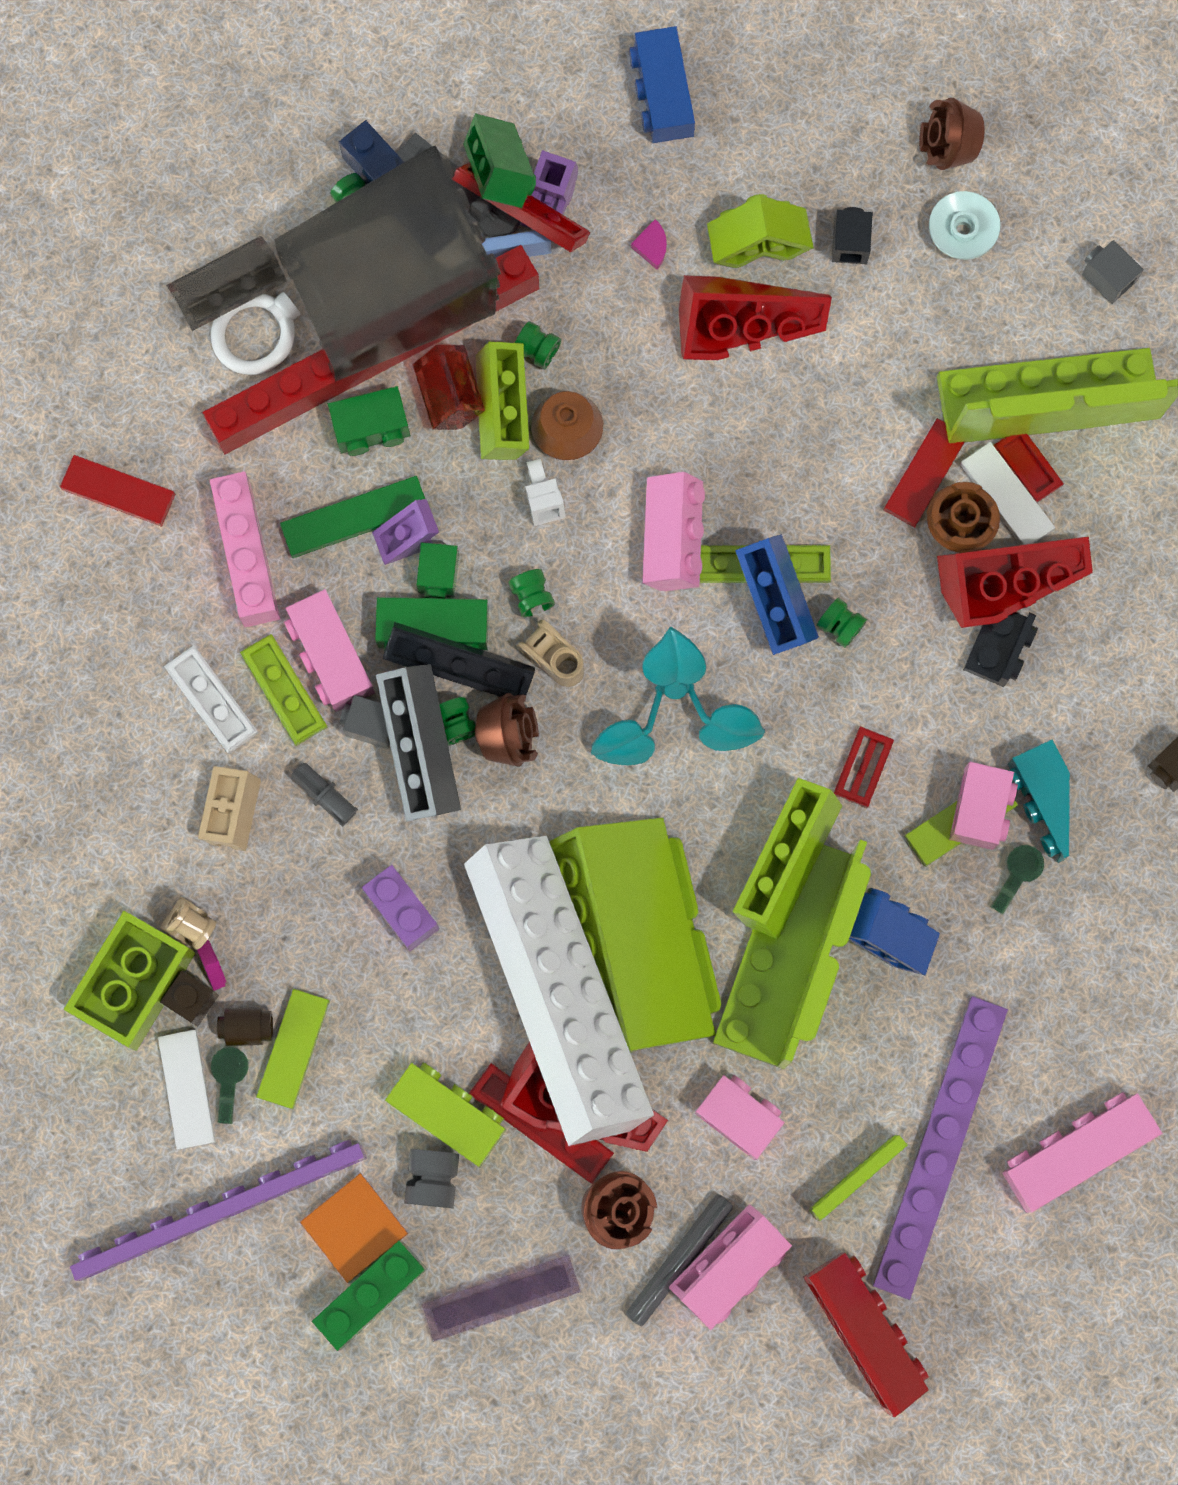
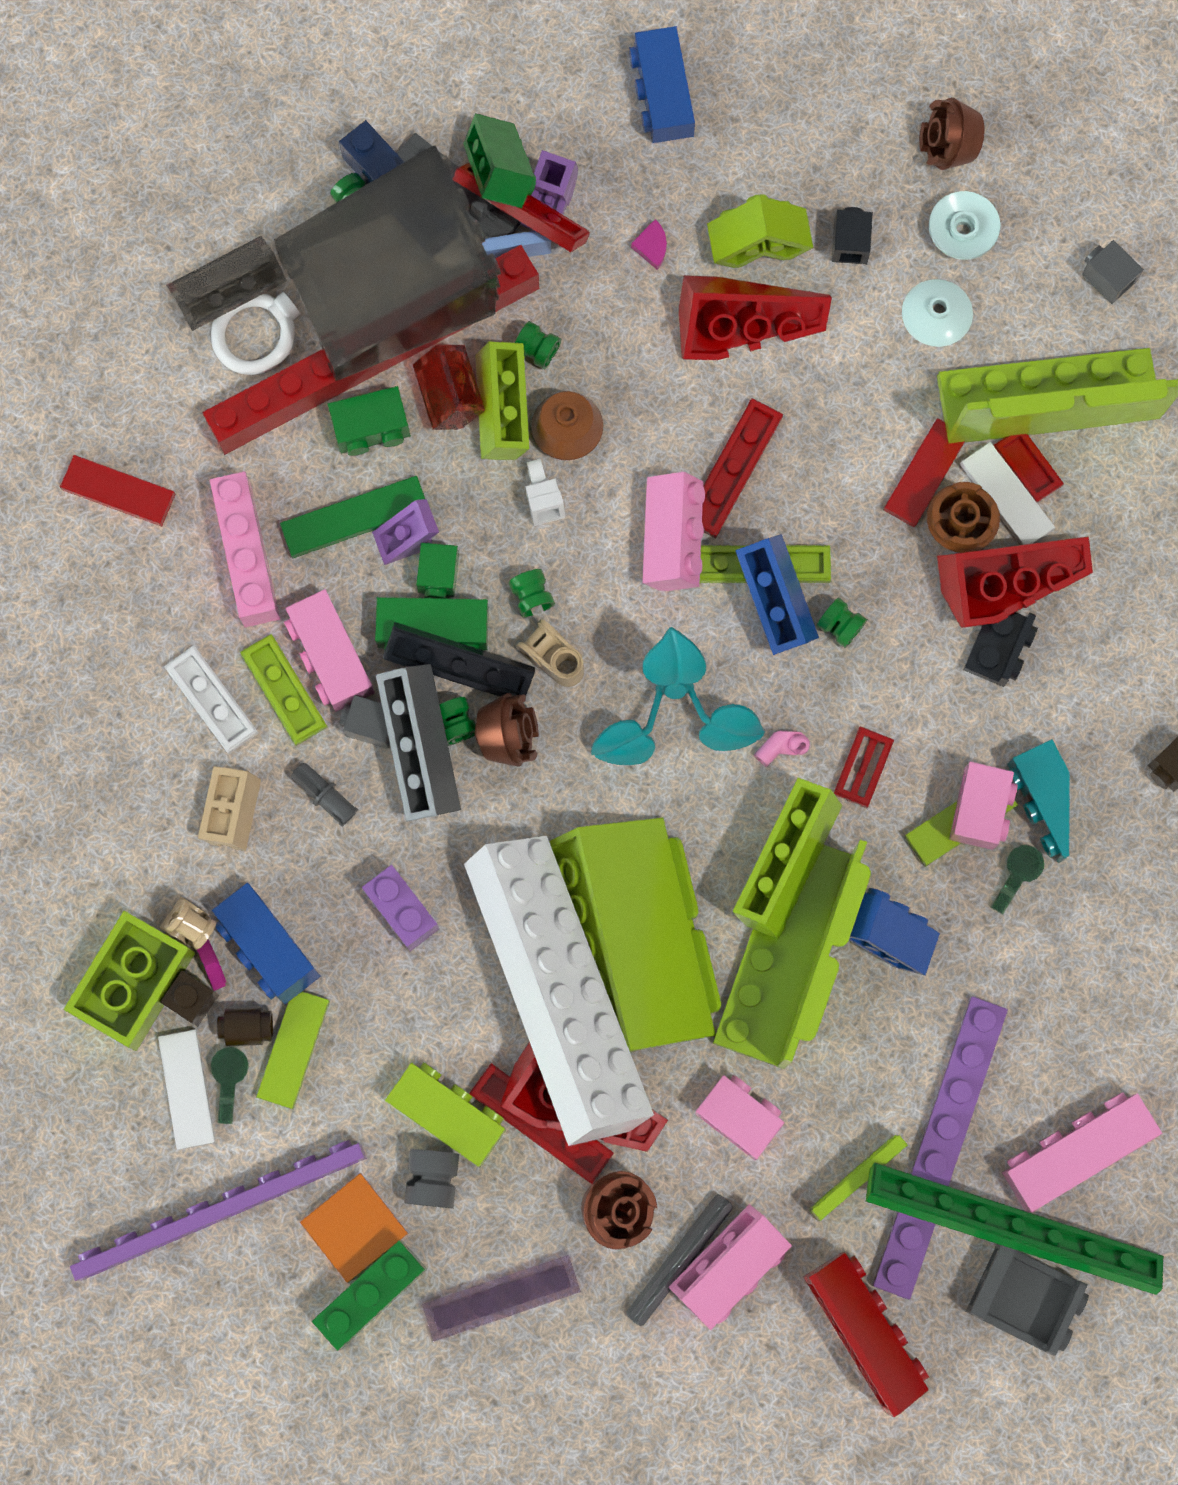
(264, 944): none -> blue brick
(737, 463): none -> red tile
(782, 743): none -> bright pink arm
(934, 327): none -> light aqua dish
(1015, 1228): none -> green tile
(1028, 1300): none -> dark grey panel

